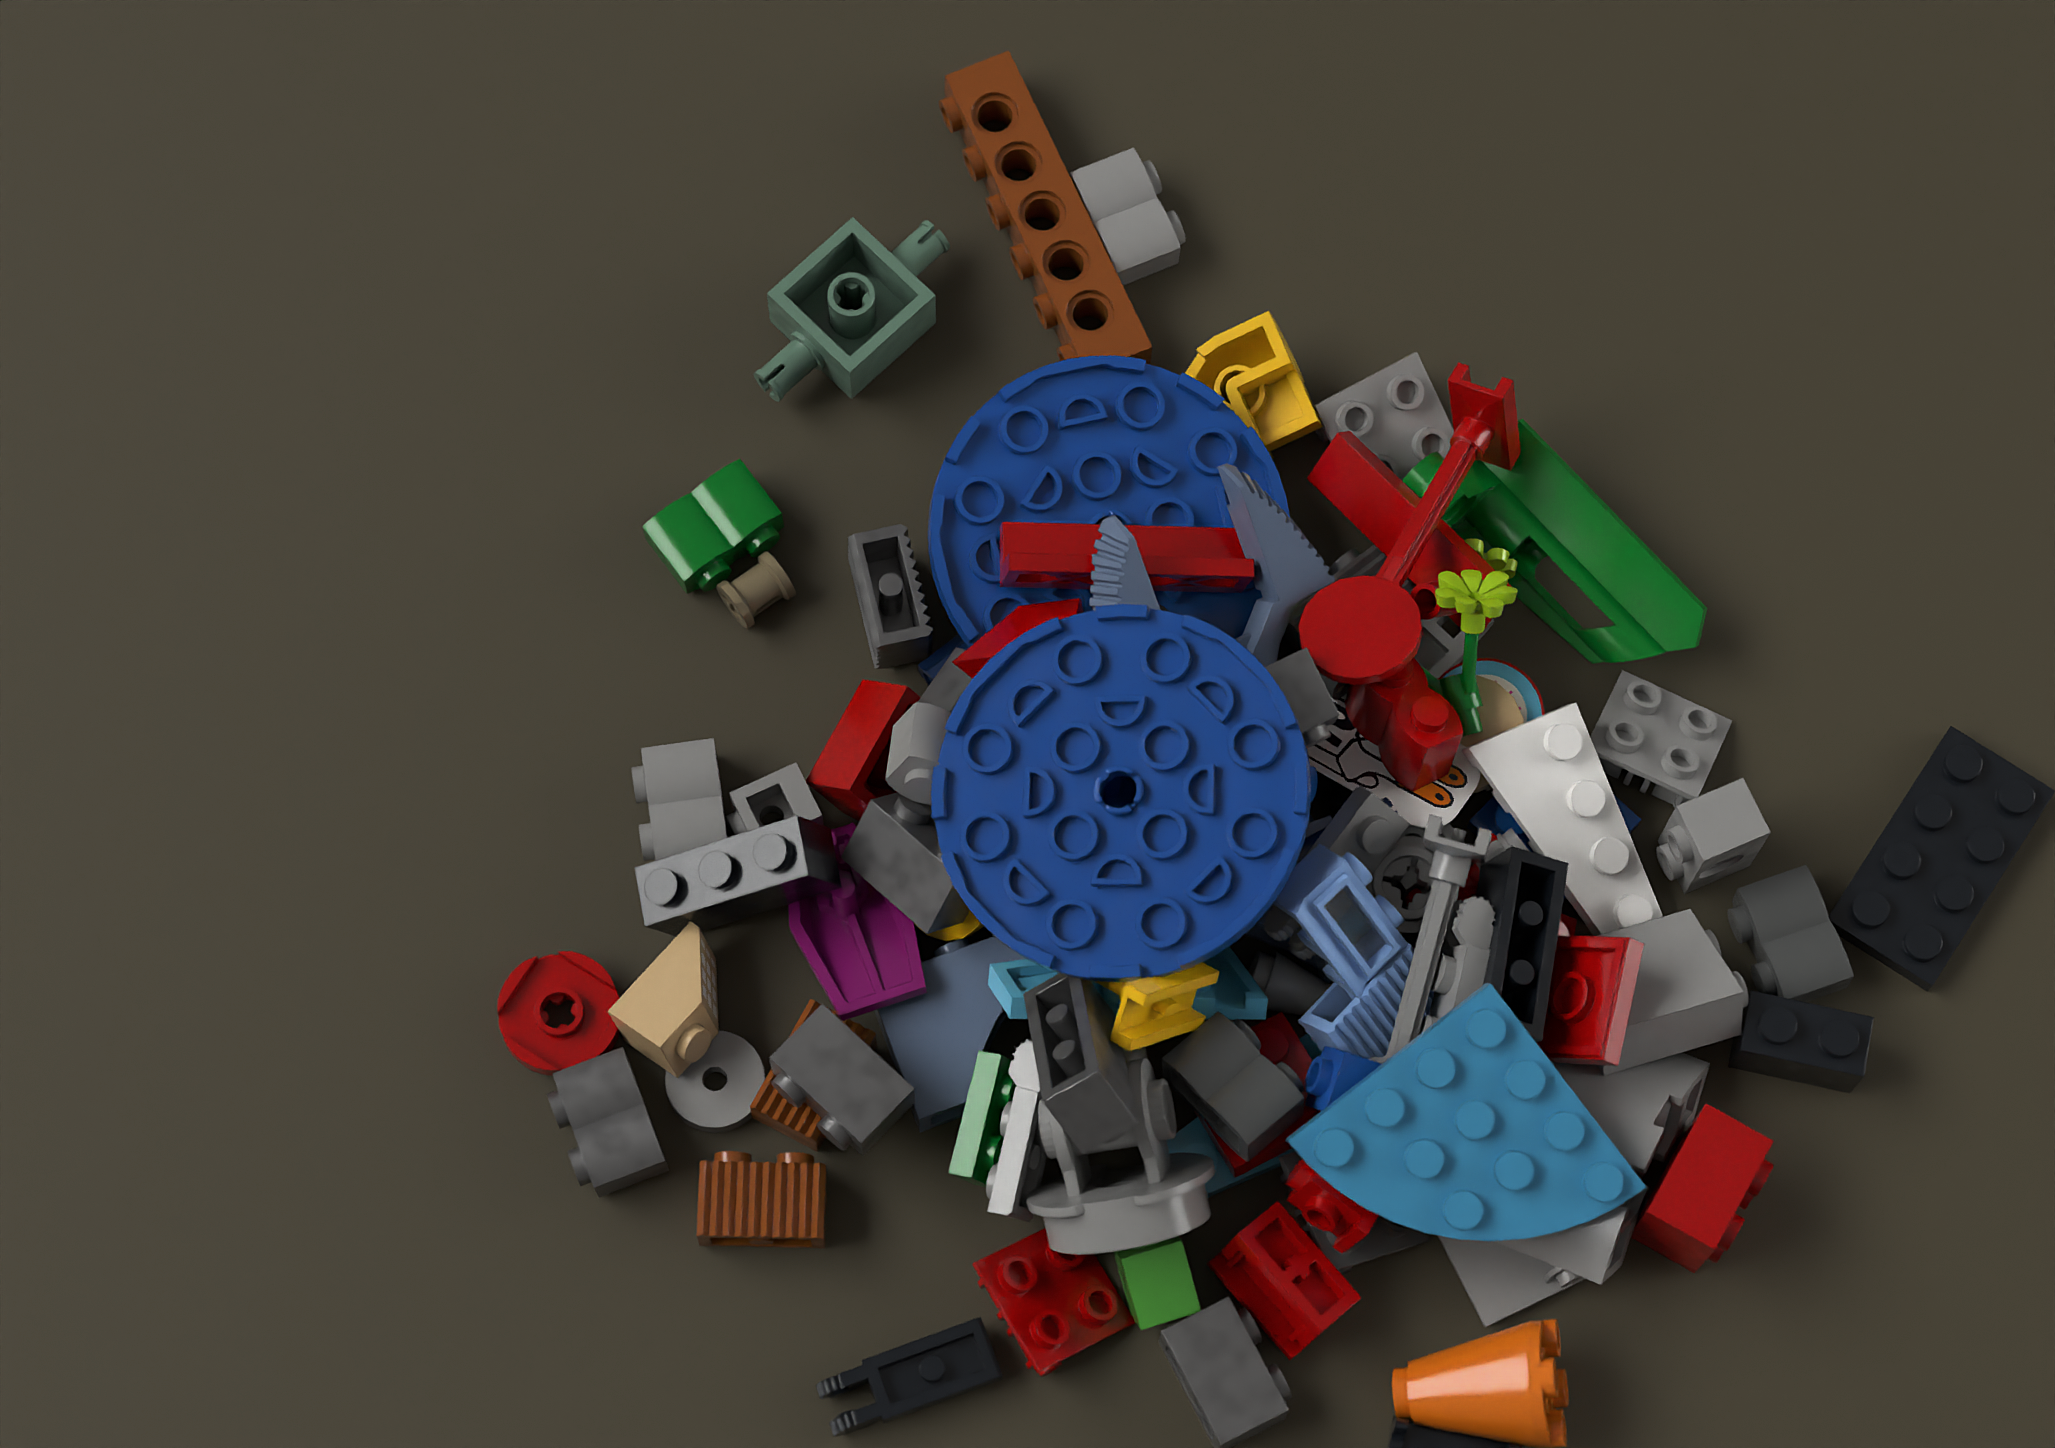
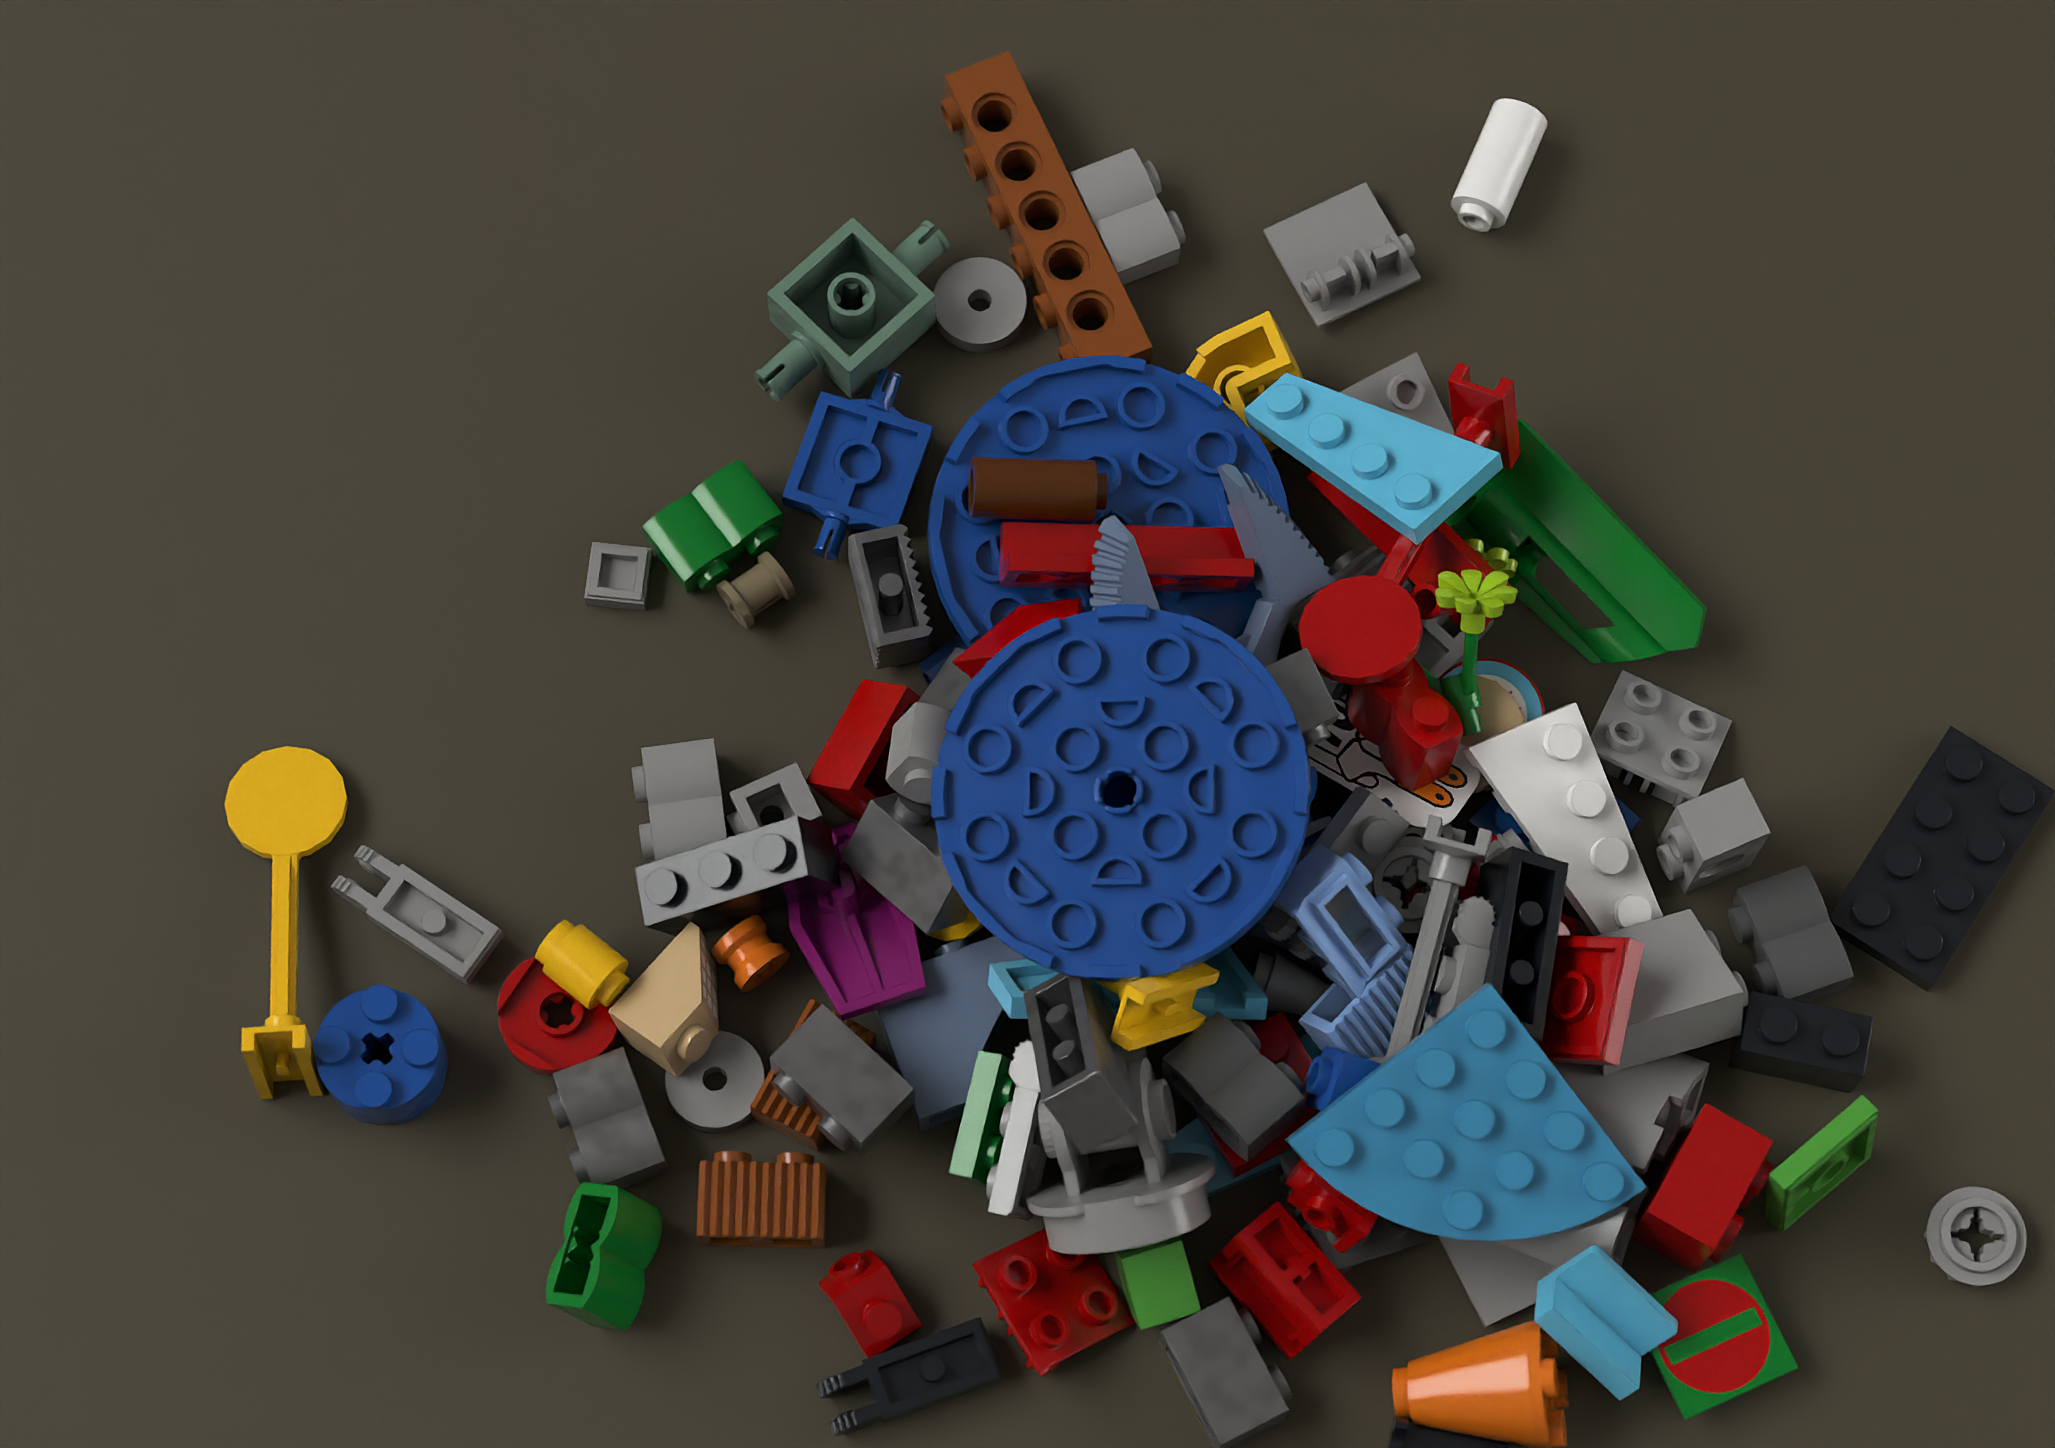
(283, 810): none -> yellow piece
(365, 1086): none -> blue brick
(423, 916): none -> light grey hinge
(583, 965): none -> yellow brick
(604, 1256): none -> green brick
(618, 576): none -> light grey tile
(750, 953): none -> orange wheel
(857, 463): none -> blue plate
(869, 1302): none -> red bracket
(985, 280): none -> light grey piece
(1035, 489): none -> reddish brown brick
(1342, 254): none -> light grey hinge
(1376, 457): none -> medium azure wing
(1498, 164): none -> white brick
(1602, 1318): none -> medium azure panel
(1722, 1338): none -> piece
(1820, 1164): none -> bright green tile
(1995, 1218): none -> light grey gear

